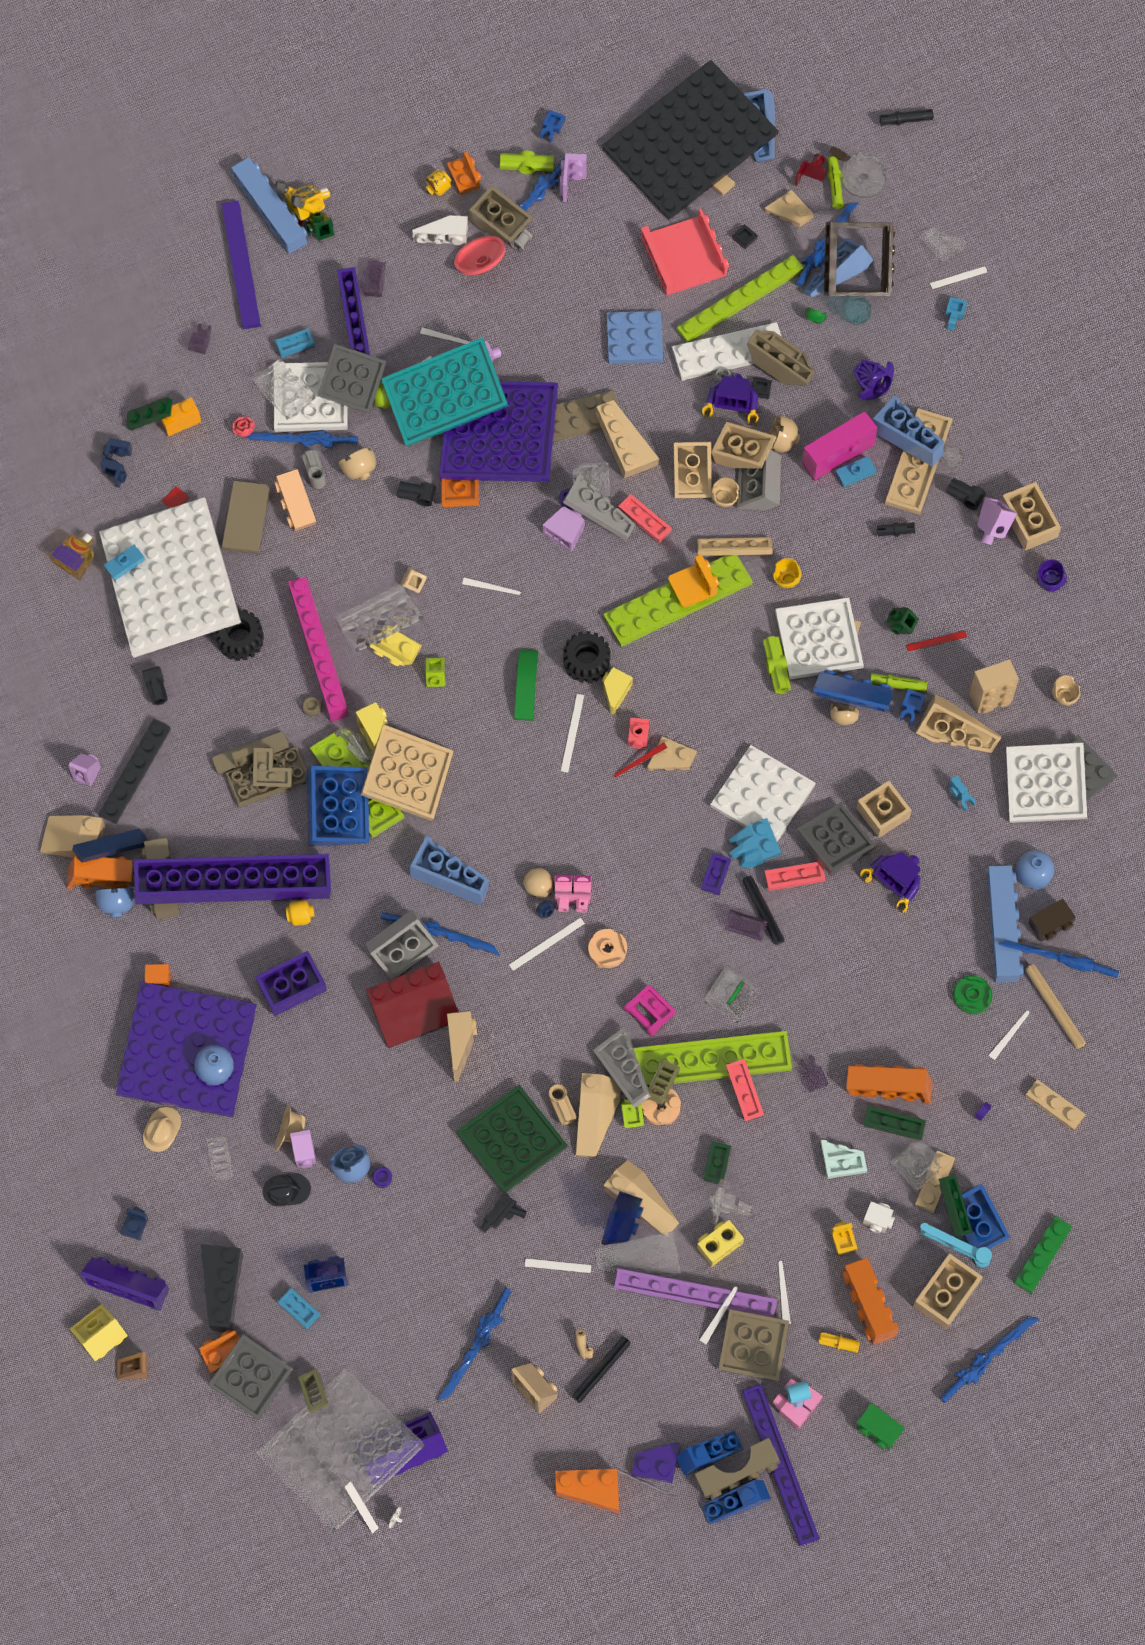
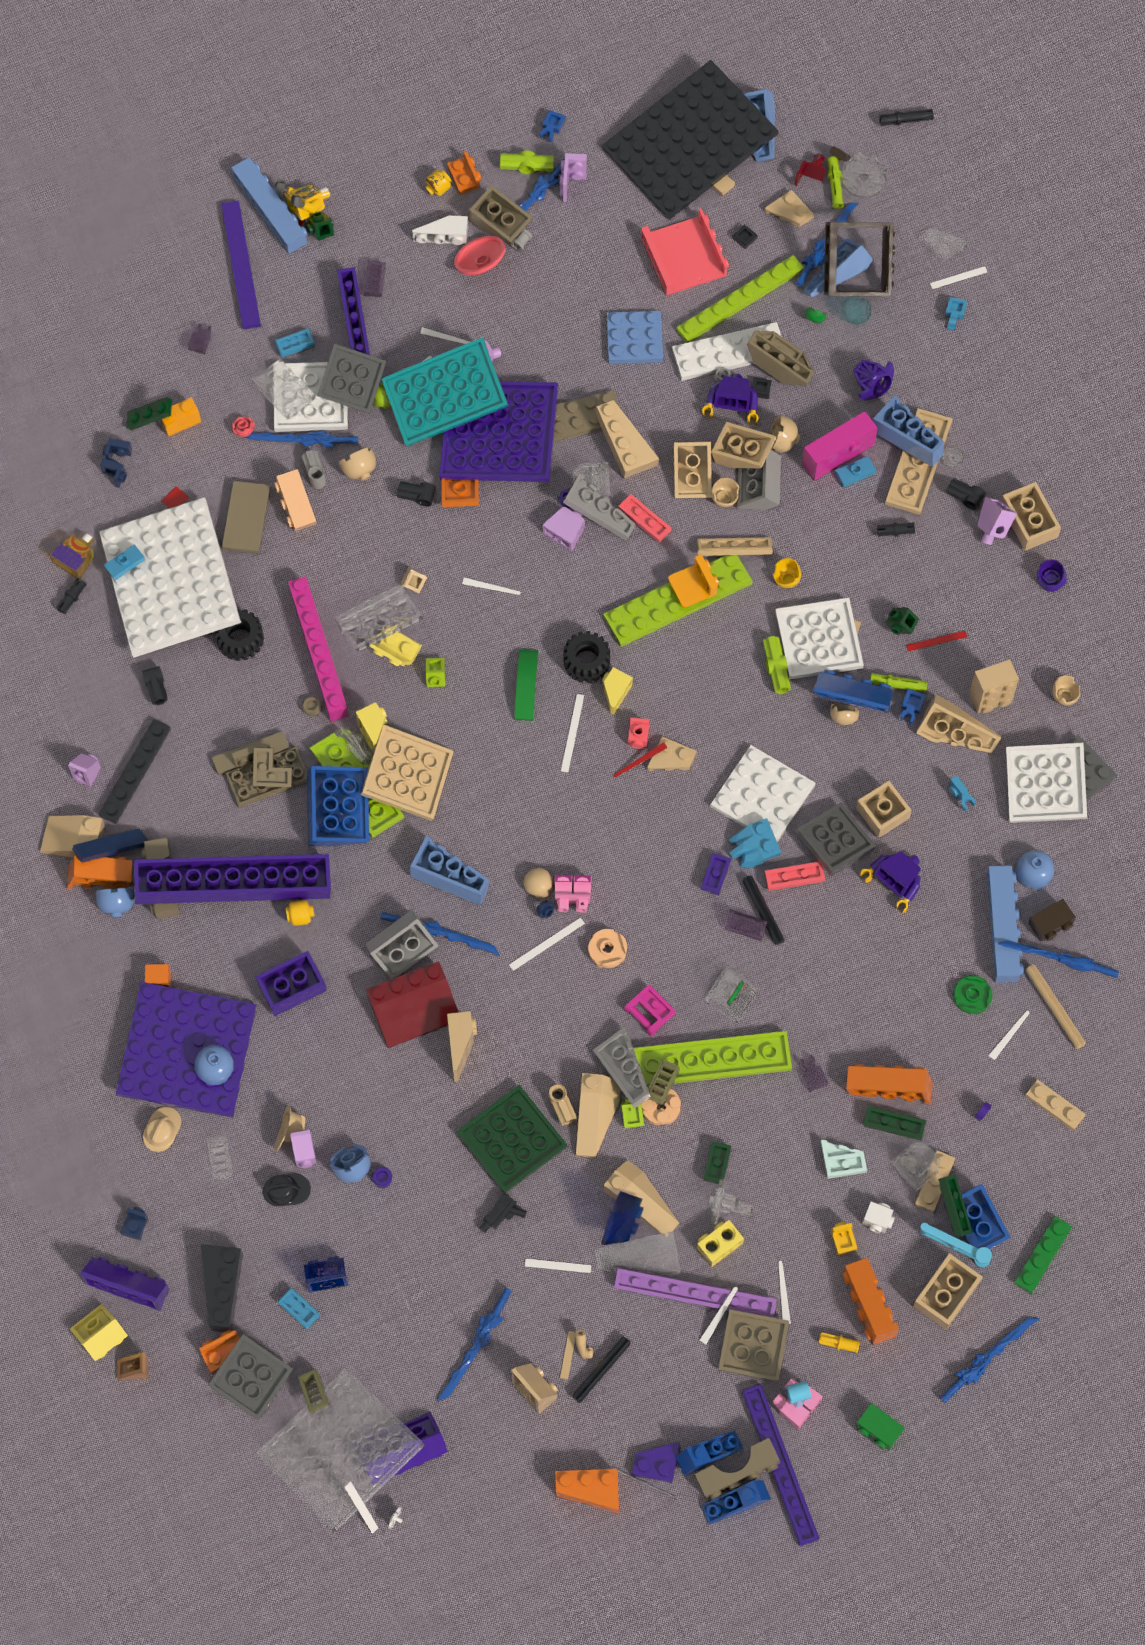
(71, 596): none -> black pin
(568, 1355): none -> tan sticker
(744, 1090): coral plate -> none

